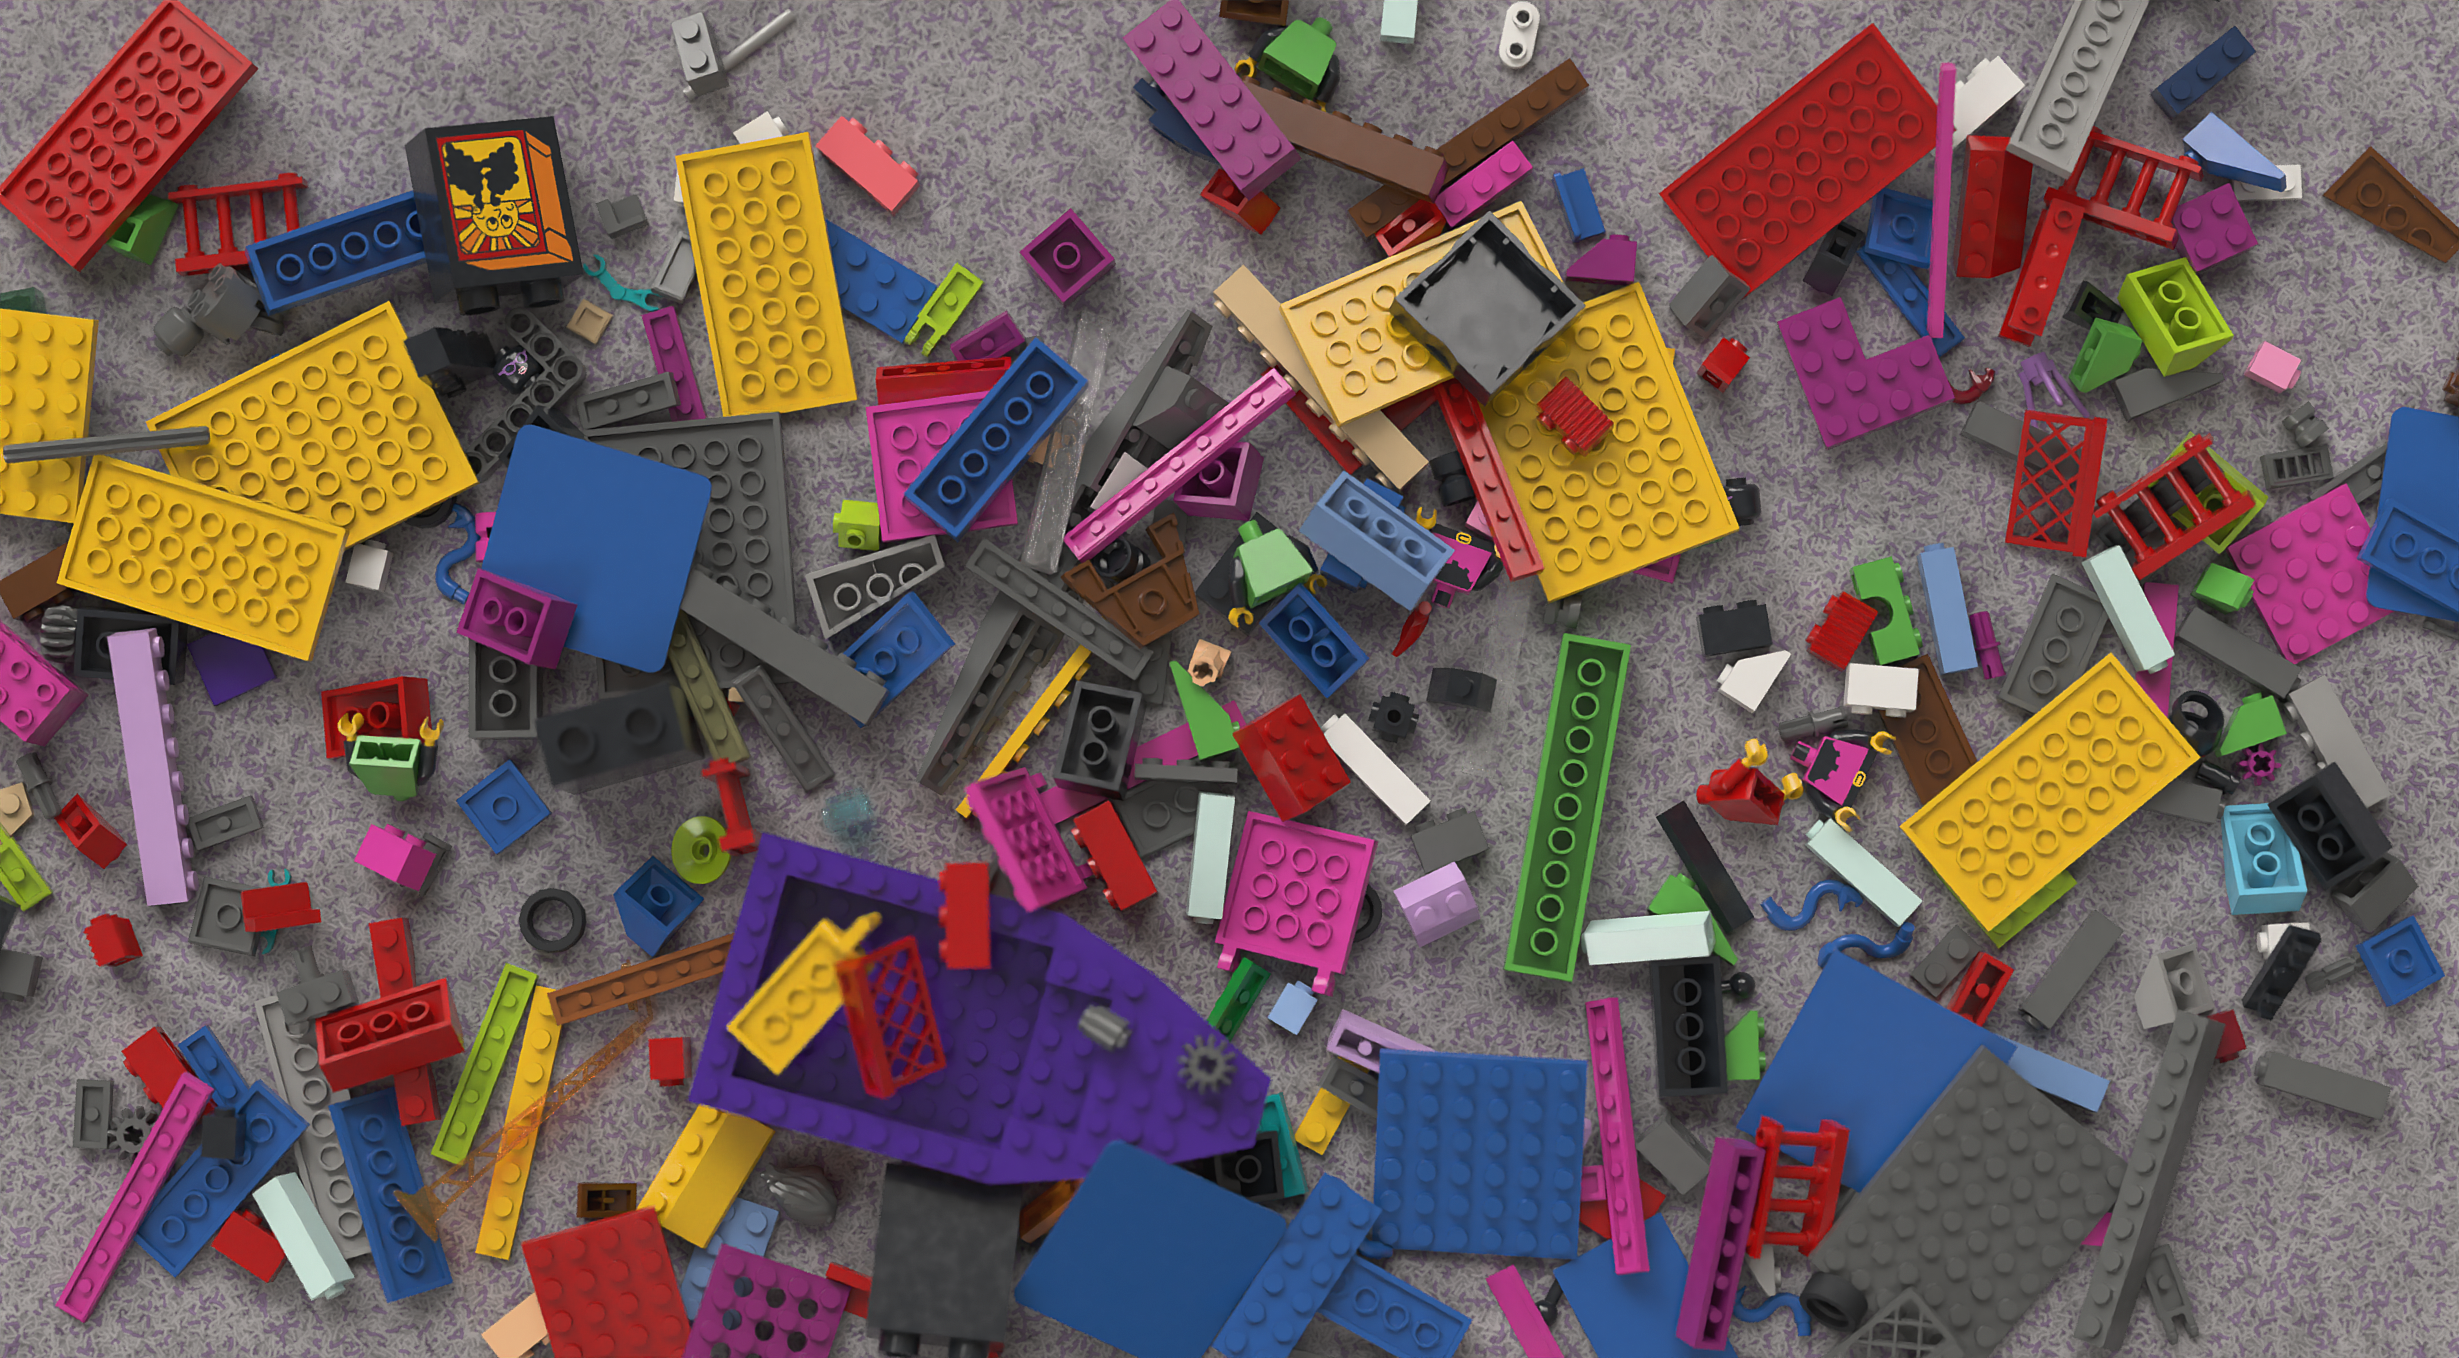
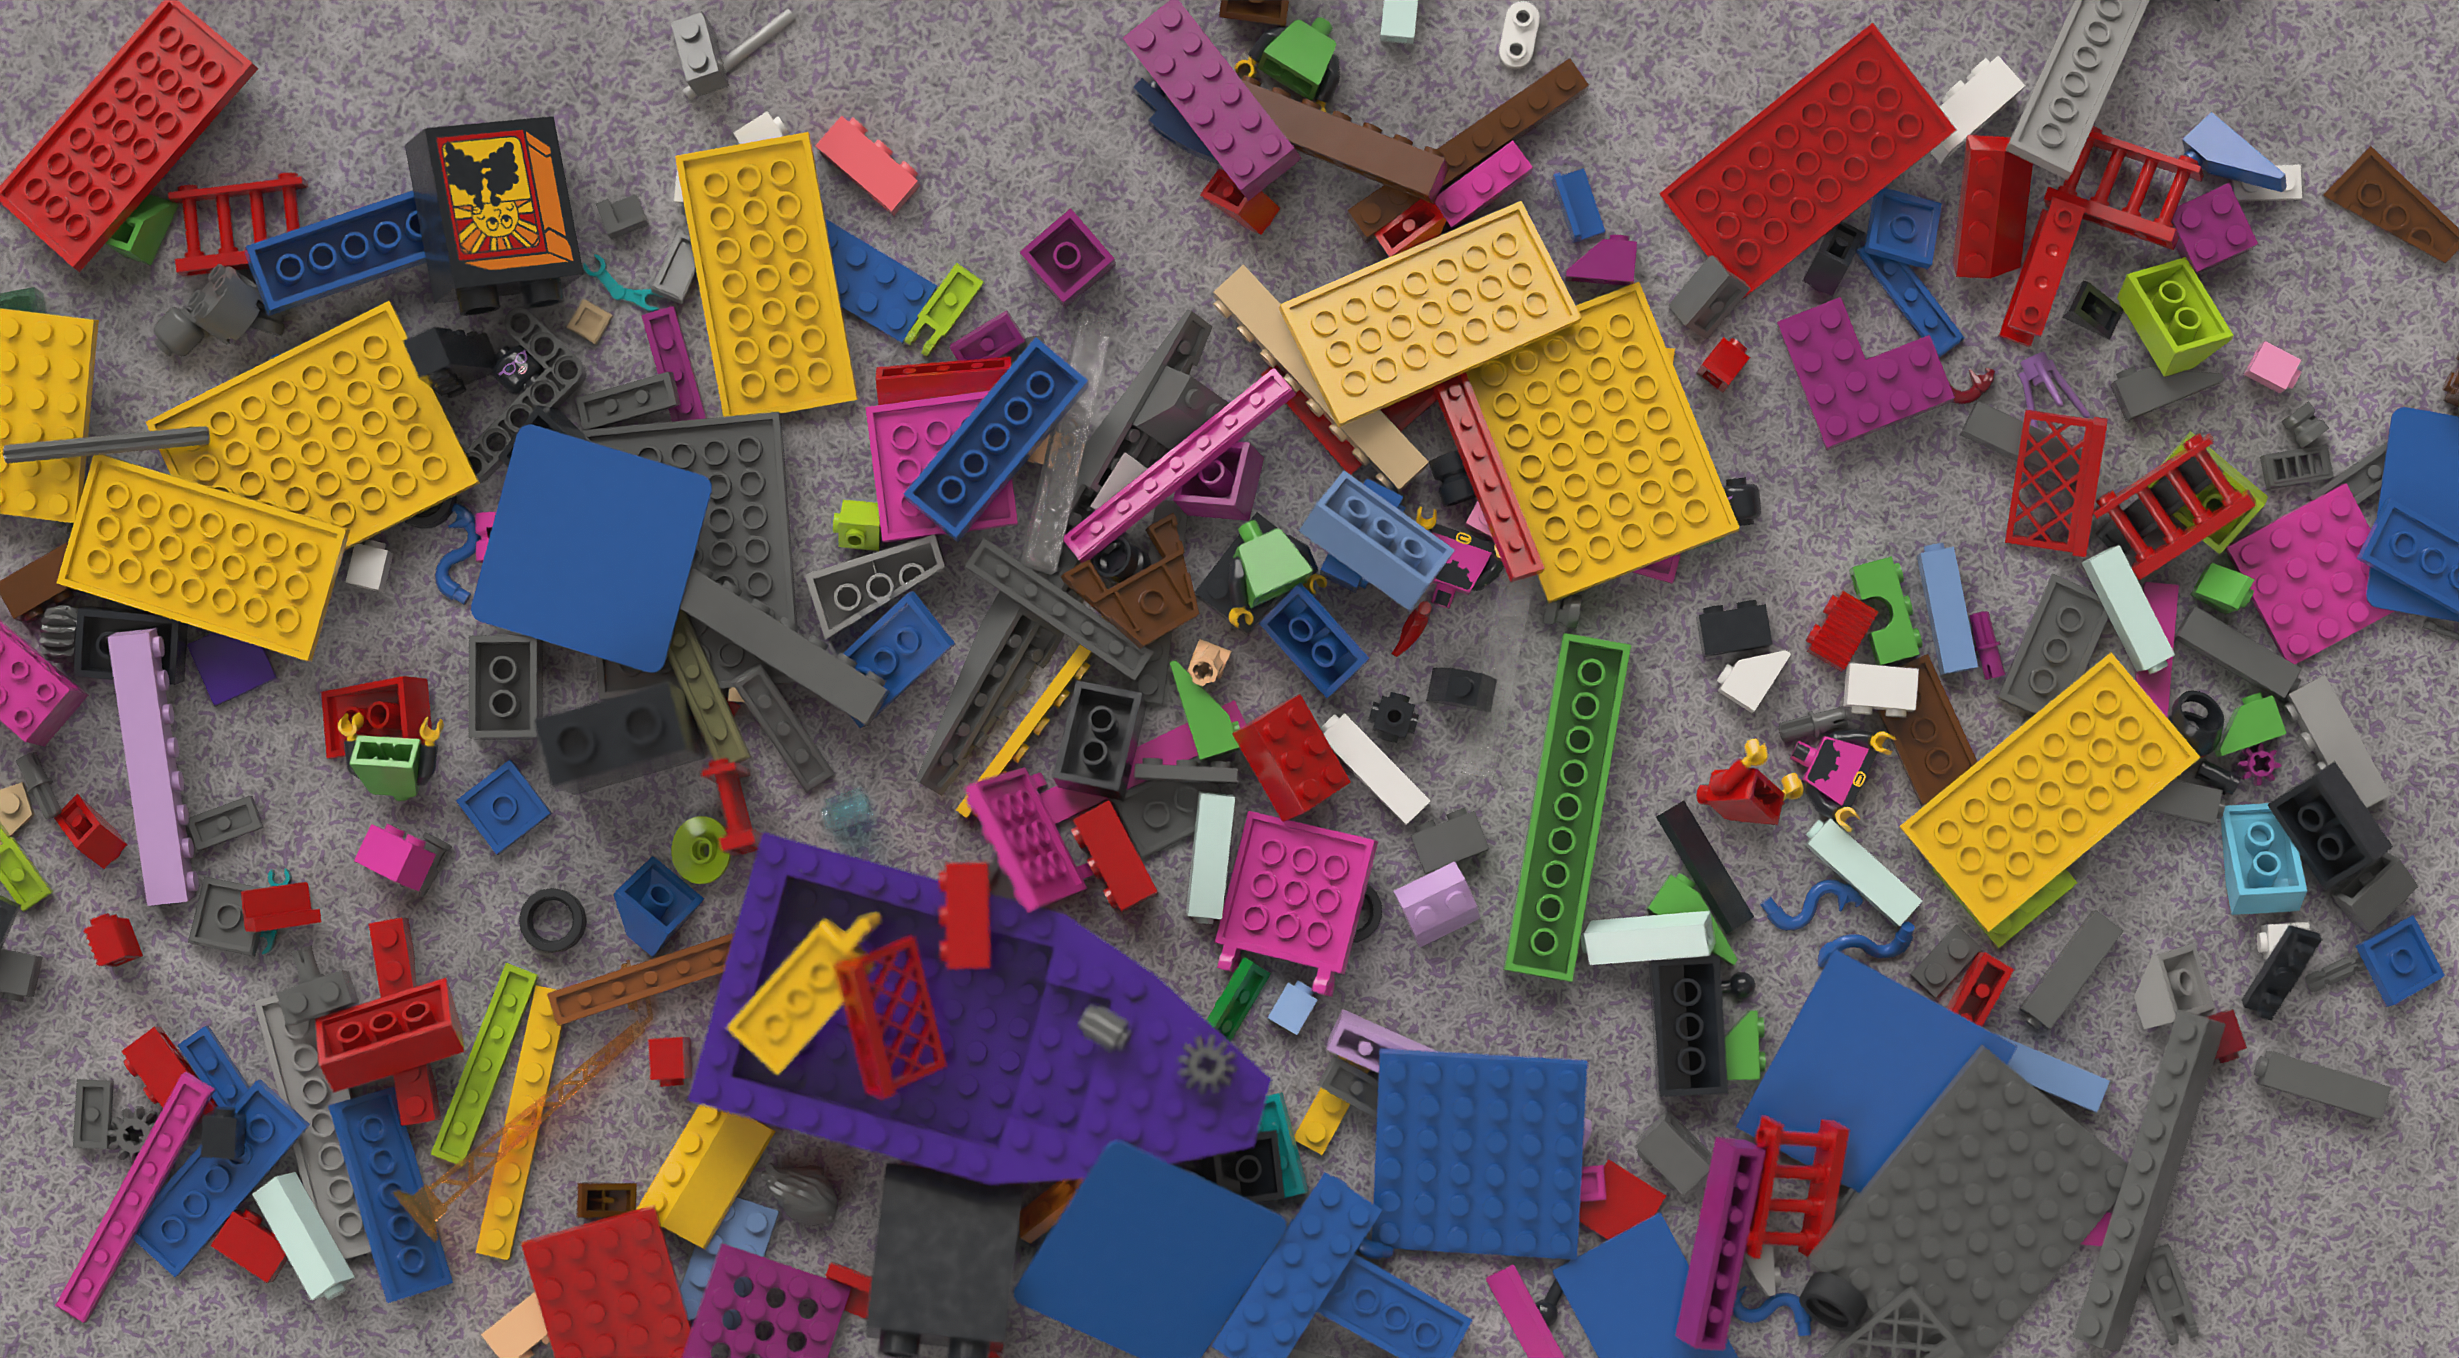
(516, 619): magenta slope -> none
(1486, 308): tile -> none
(1573, 417): red brick -> none
(1617, 1136): dark pink tile -> none
(1941, 199): dark pink tile -> none
(2105, 354): bright green slope -> none
(2202, 73): dark blue brick -> none

